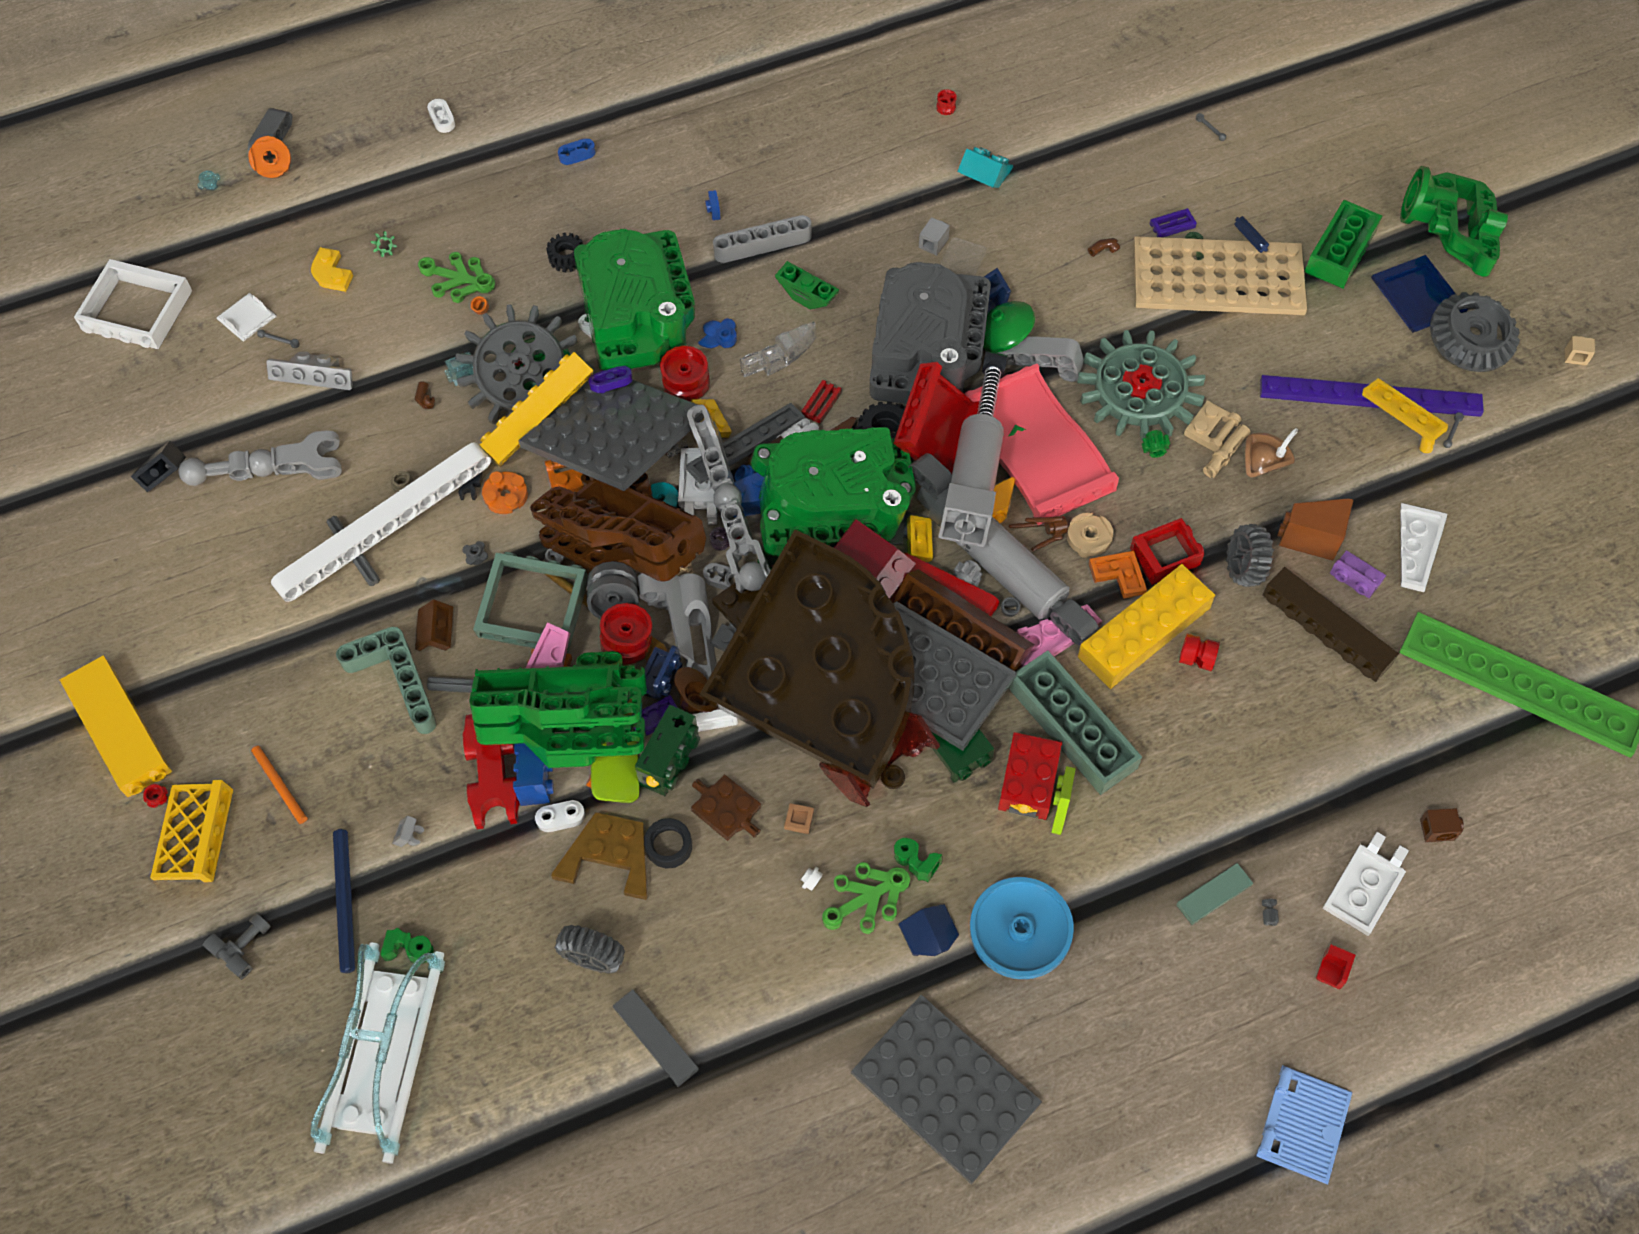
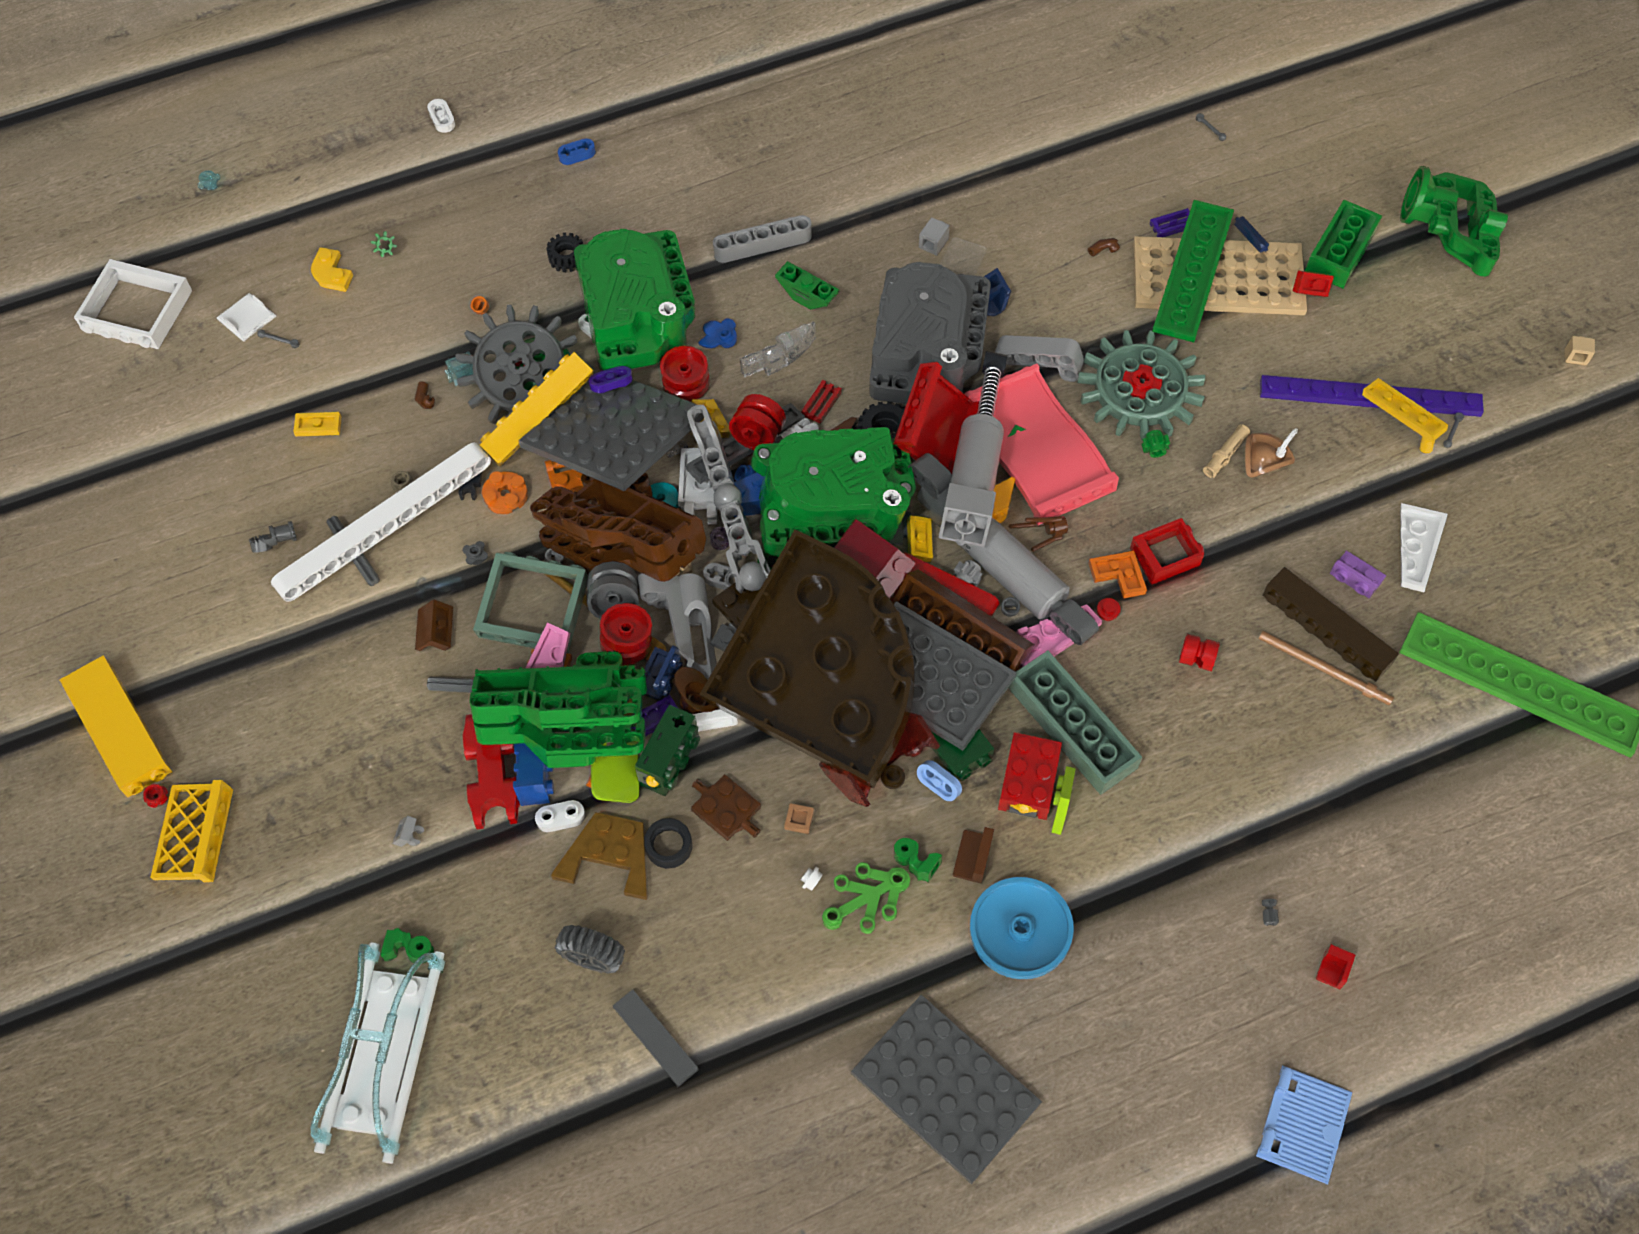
(158, 466): black slope -> none
(231, 952): dark grey bar -> none
(263, 167): orange plate -> none
(274, 124): dark grey beam -> none
(276, 535): none -> dark grey connector
(279, 784): orange bar -> none
(284, 460): light grey piece -> none
(311, 370): light grey bracket -> none
(317, 424): none -> yellow plate
(343, 901): dark blue axle -> none
(407, 669): sand green beam -> none
(482, 282): bright green plant -> none
(712, 205): blue plate -> none
(757, 421): none -> red wheel
(929, 931): dark blue slope -> none
(939, 780): none -> light blue plate
(946, 102): red wheel -> none
(973, 855): none -> reddish brown panel
(983, 167): teal slope -> none
(1007, 326): green dish -> none
(1089, 546): tan plate -> none
(1108, 609): none -> red plate
(1146, 626): yellow brick -> none
(1193, 271): none -> green plate
(1206, 422): tan plate -> none
(1214, 894): sand green tile -> none
(1249, 555): dark grey gear -> none
(1312, 283): none -> red plate
(1316, 527): dark orange slope -> none
(1366, 886): white tile -> none
(1369, 690): none -> medium nougat bar
(1414, 291): clear blue piece -> none
(1441, 825): reddish brown brick -> none
(1461, 347): dark grey gear -> none

